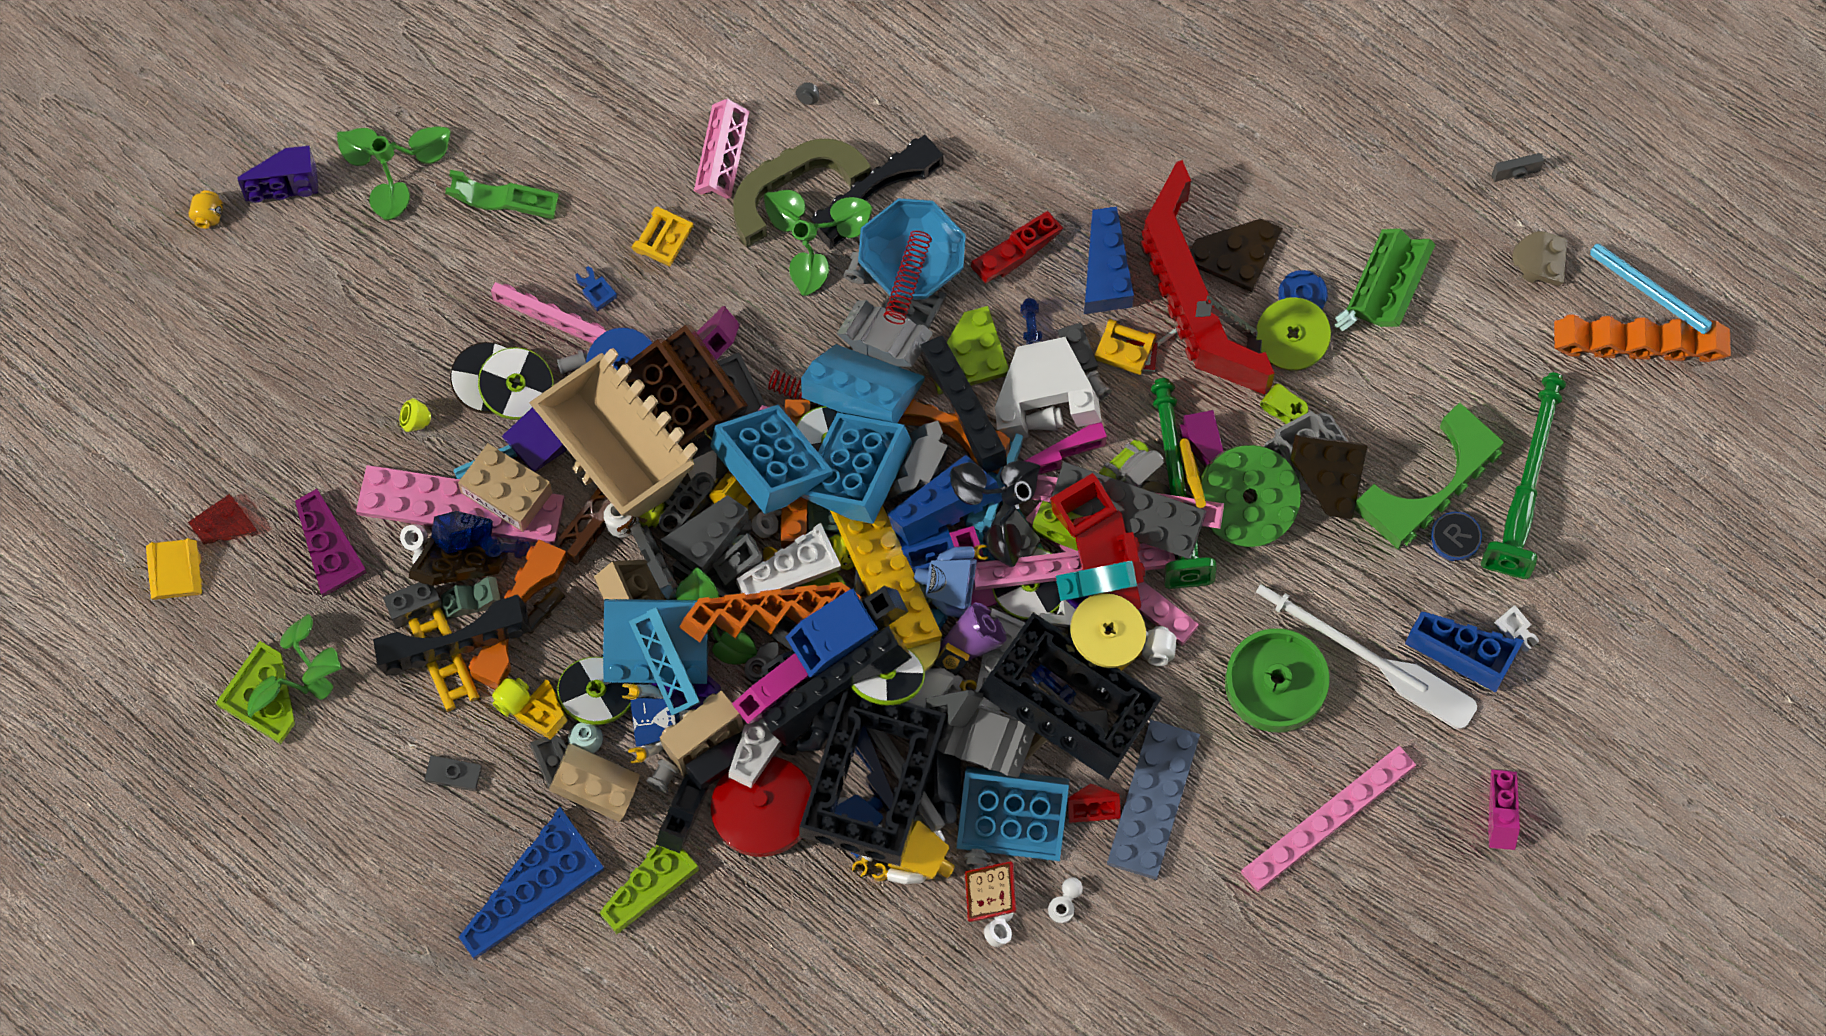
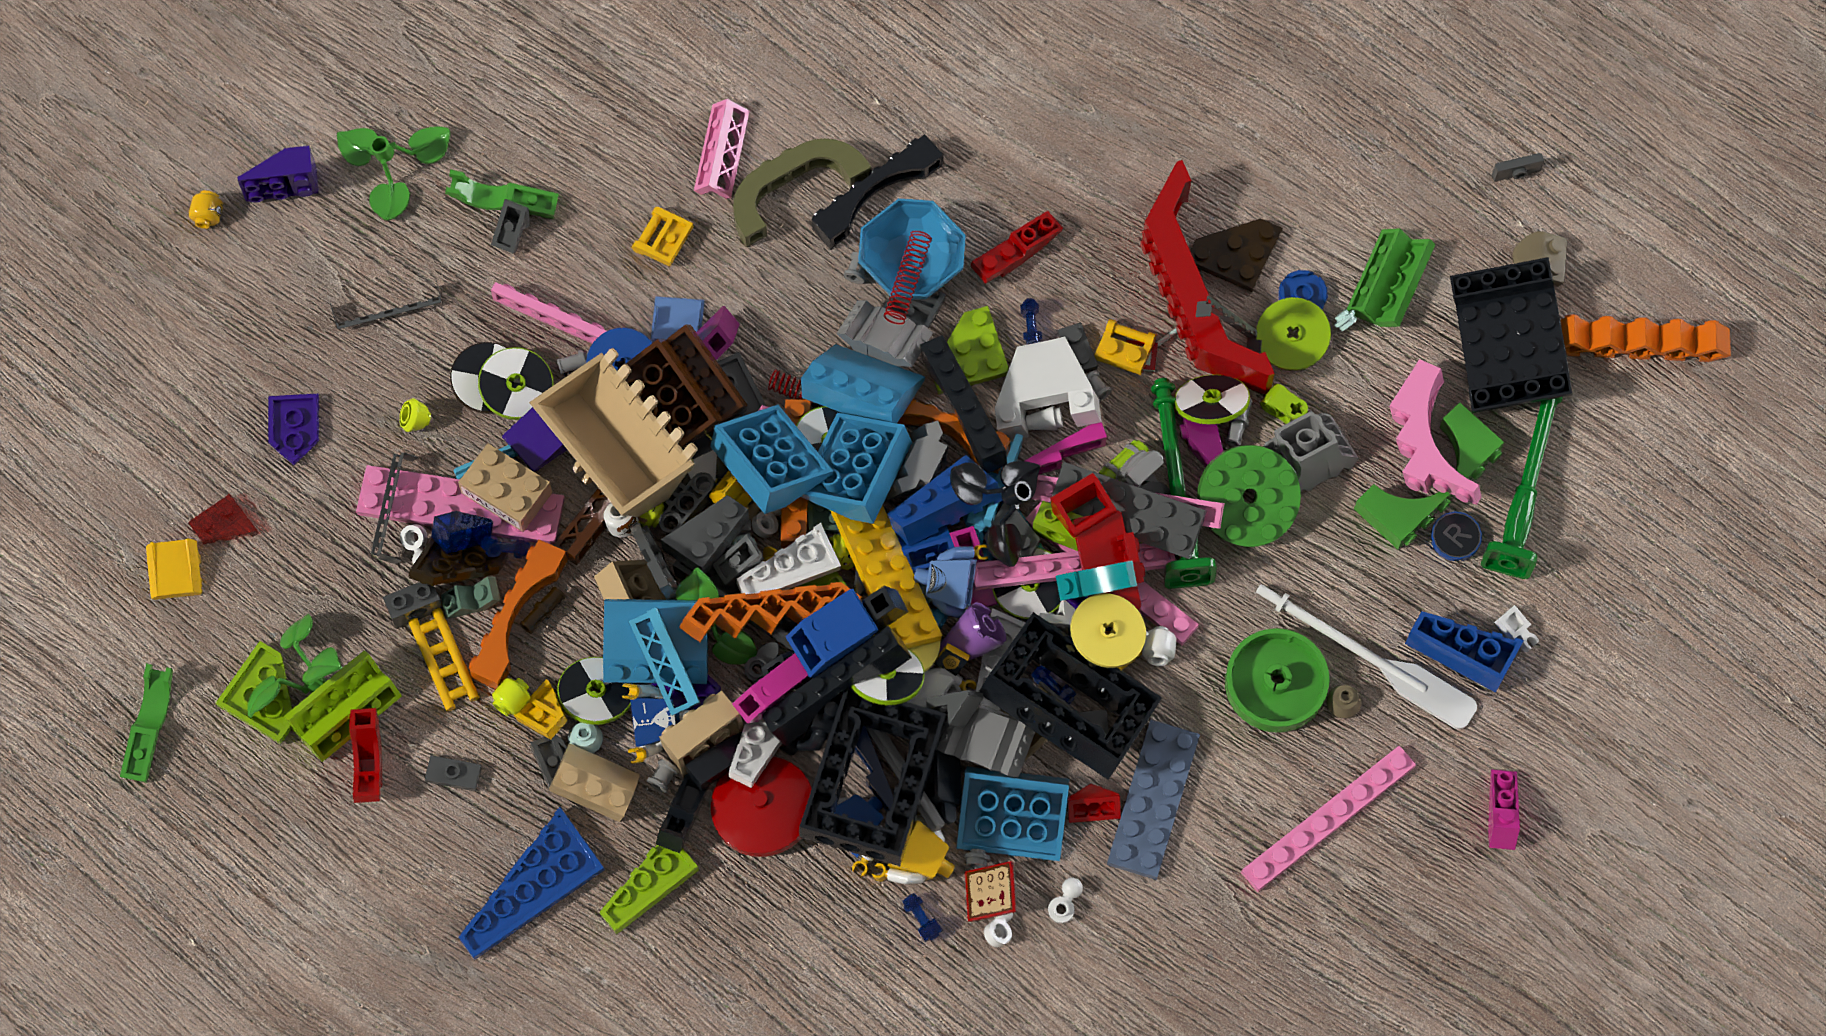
(147, 725): none -> bright green piece
(293, 424): none -> dark purple tile
(325, 714): none -> lime brick
(329, 548): magenta wing -> none
(366, 755): none -> red arch
(382, 314): none -> dark grey piece
(406, 456): none -> dark grey piece
(501, 621): black arch -> none
(510, 226): none -> dark grey slope
(596, 291): blue plate -> none
(673, 313): none -> medium blue piece
(784, 212): bright green plant -> none
(808, 93): dark grey plate -> none
(929, 928): none -> clear blue bar
(1107, 270): blue wedge -> none
(1192, 473): yellow bar -> none
(1212, 399): none -> piece
(1237, 428): none -> light grey pin
(1330, 471): dark brown plate -> none
(1344, 701): none -> dark tan cone
(1427, 466): none -> bright pink arch
(1511, 335): none -> black slope
(1651, 288): medium azure axle -> none

